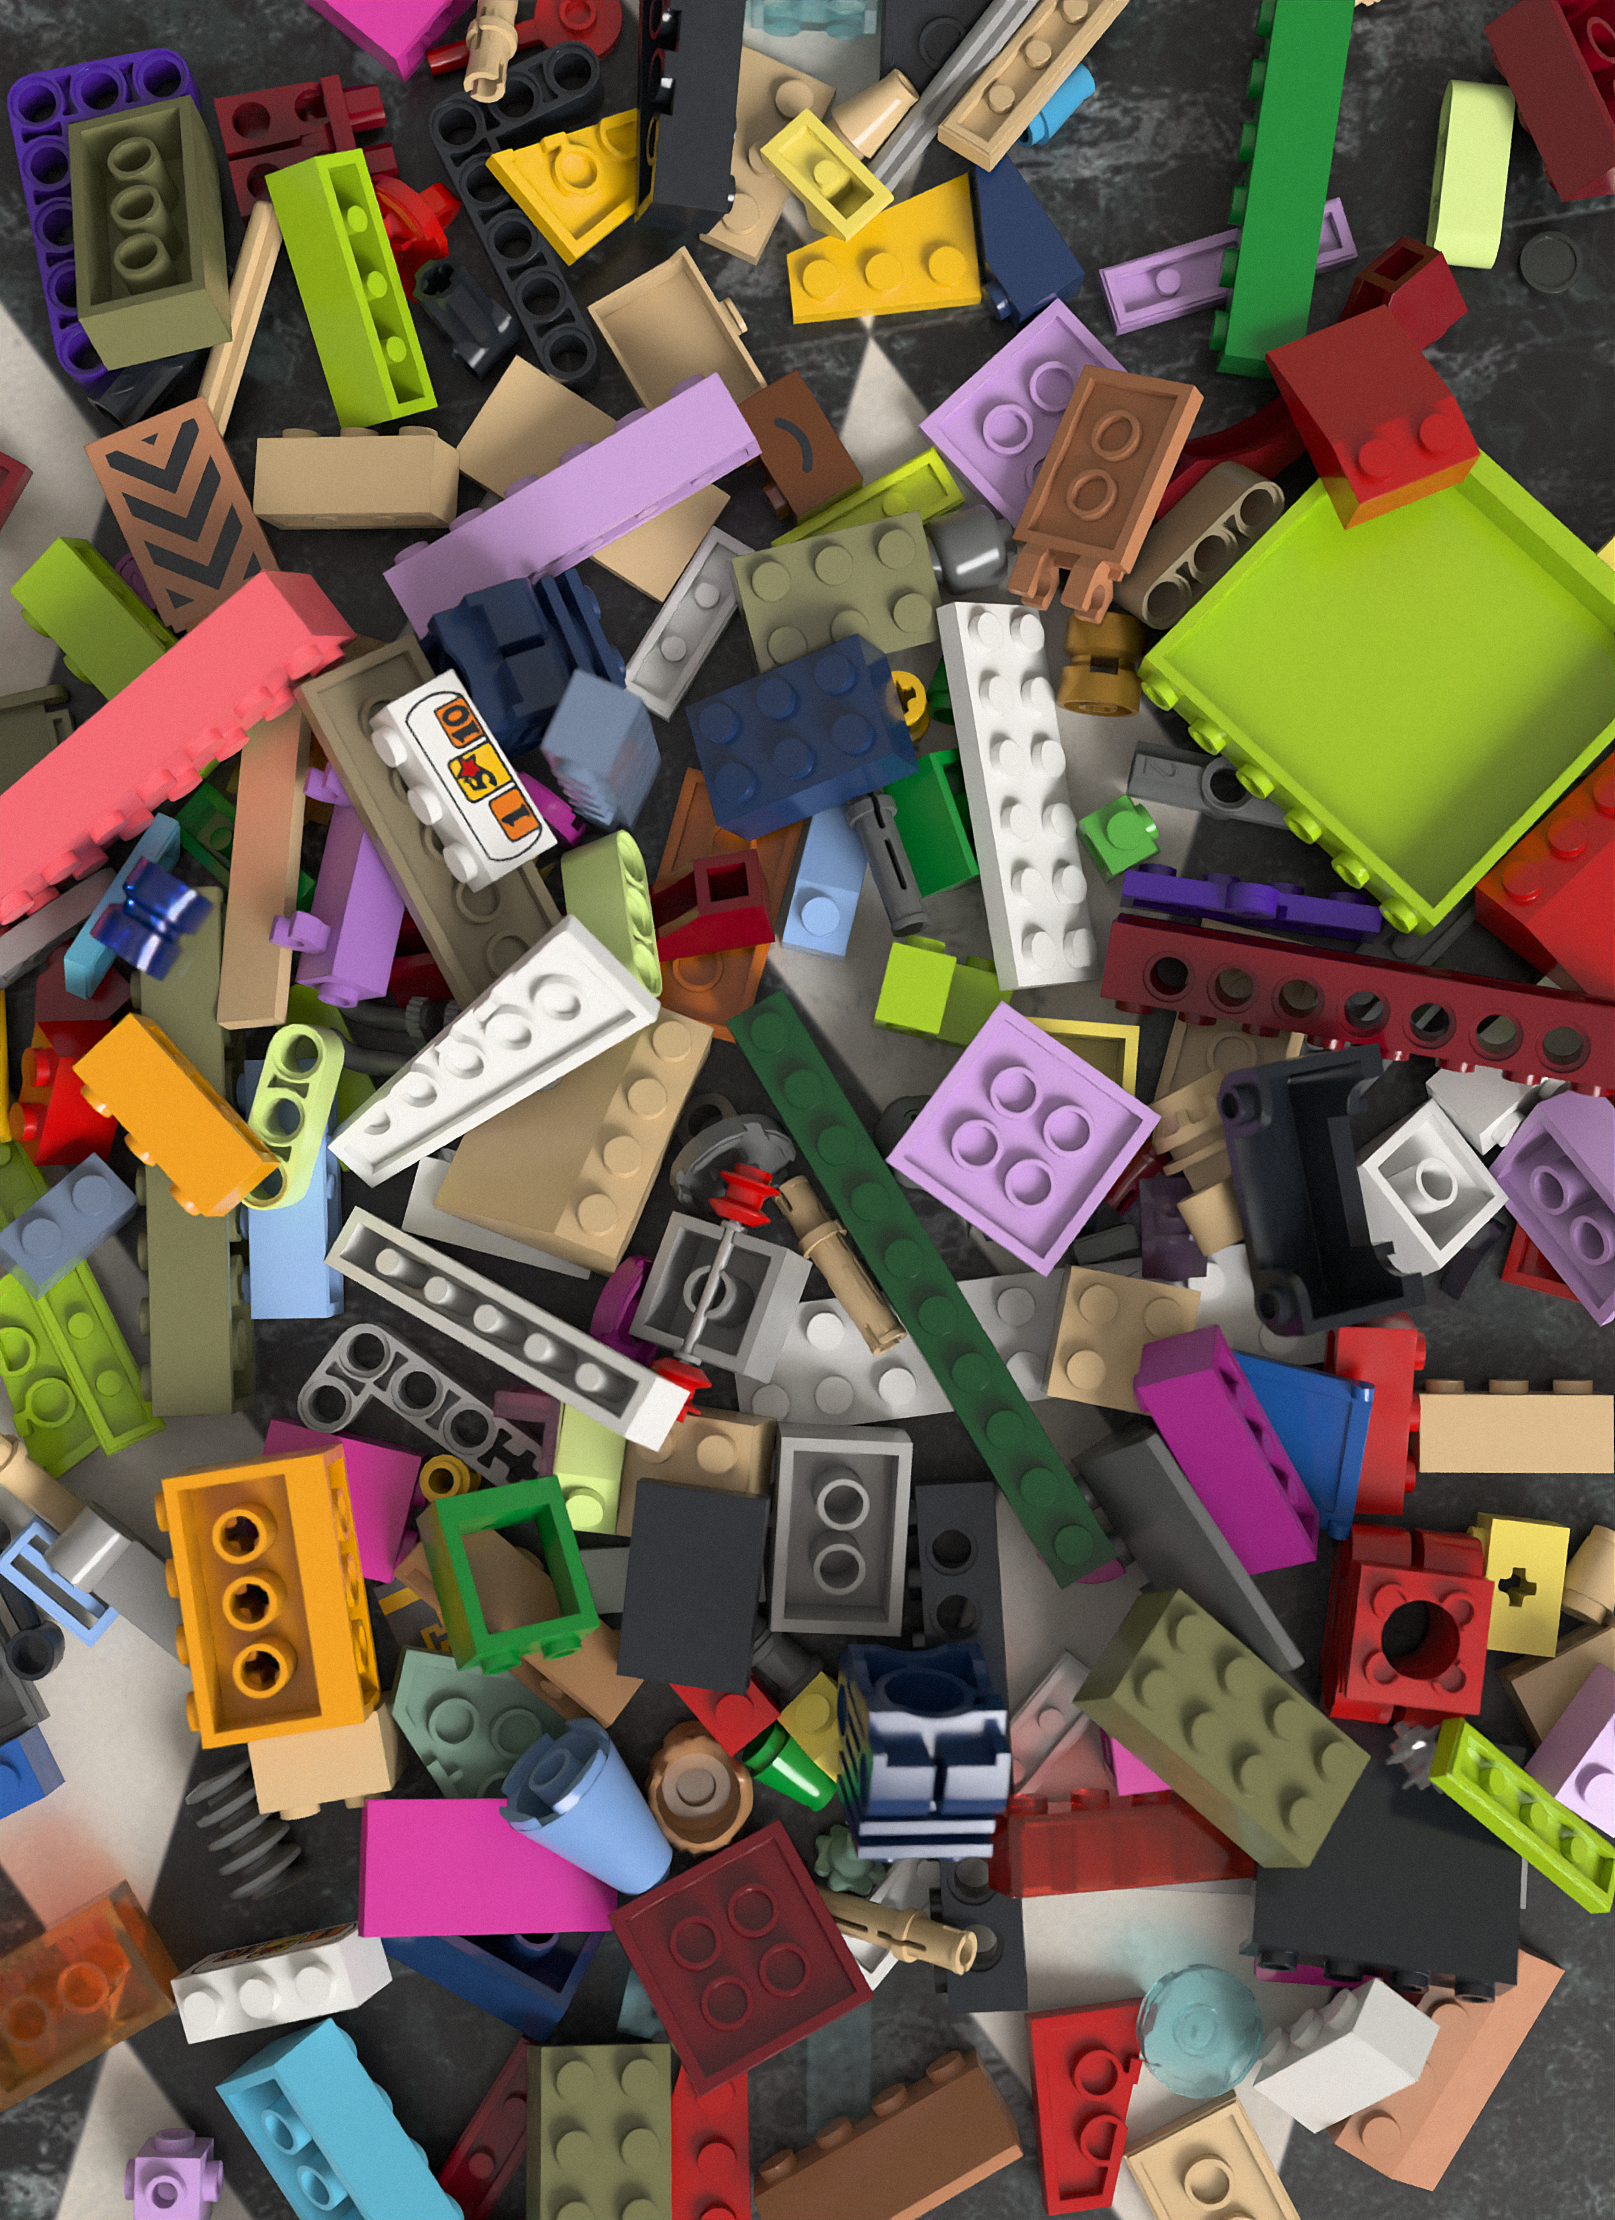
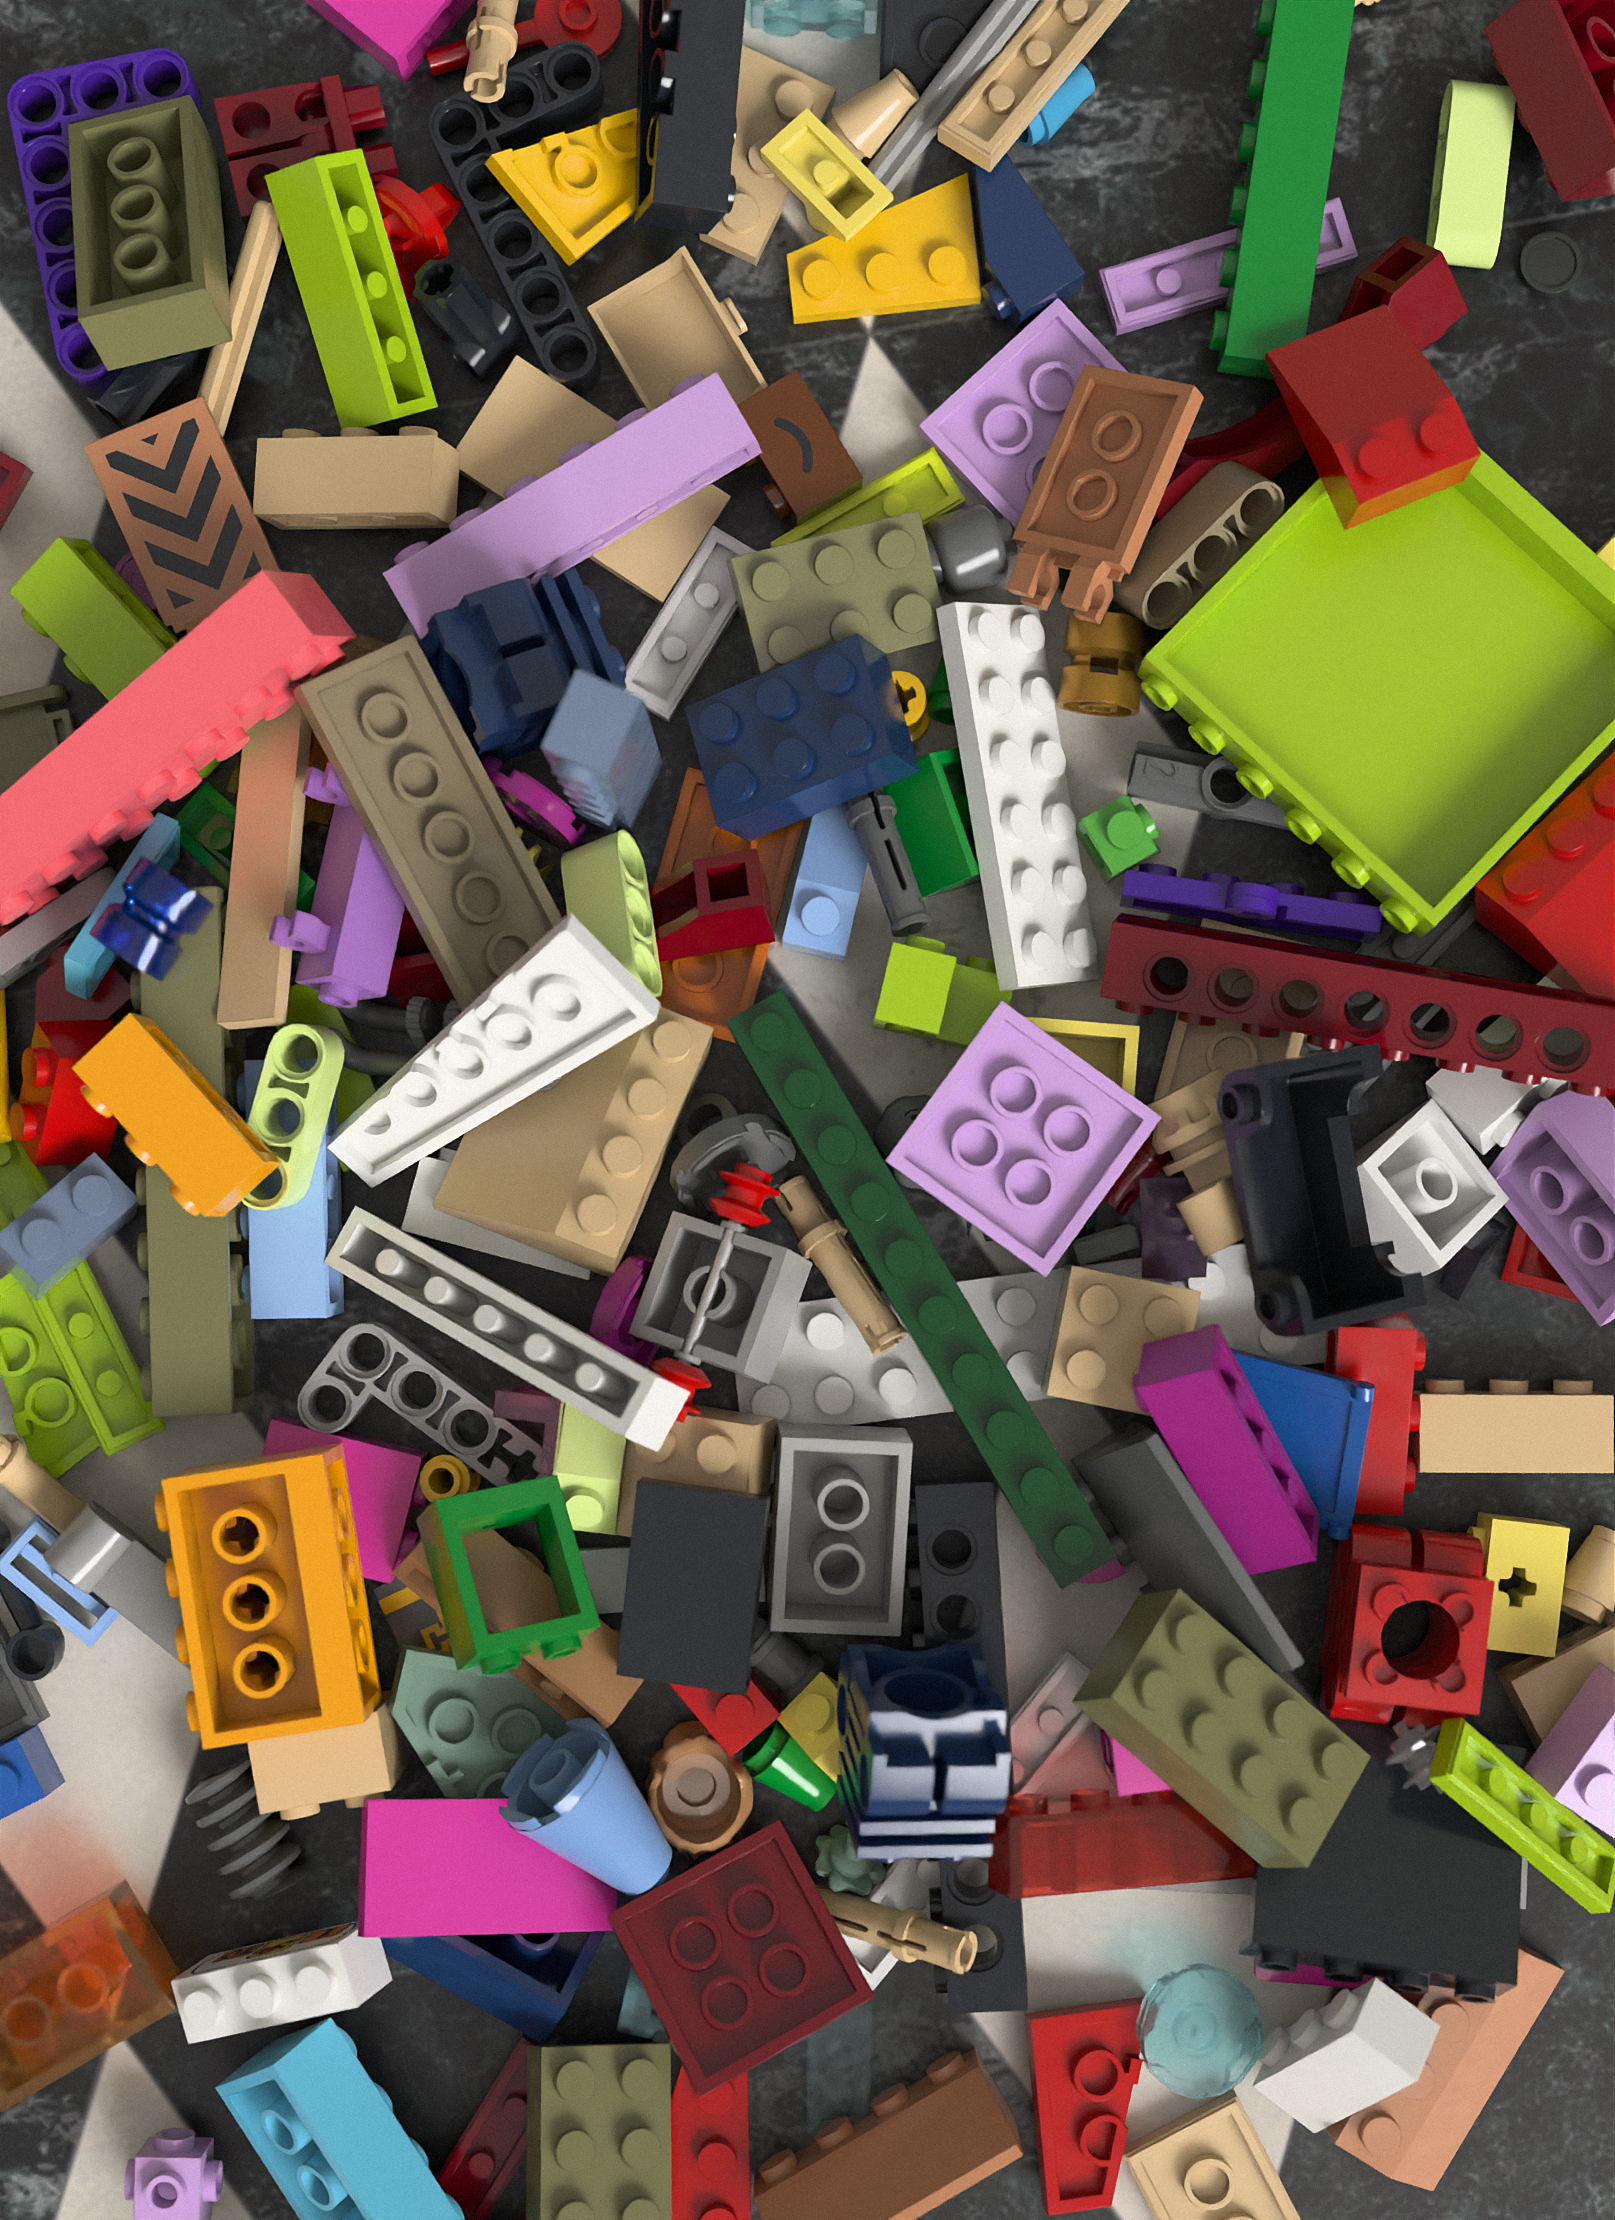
(460, 781): brick -> none

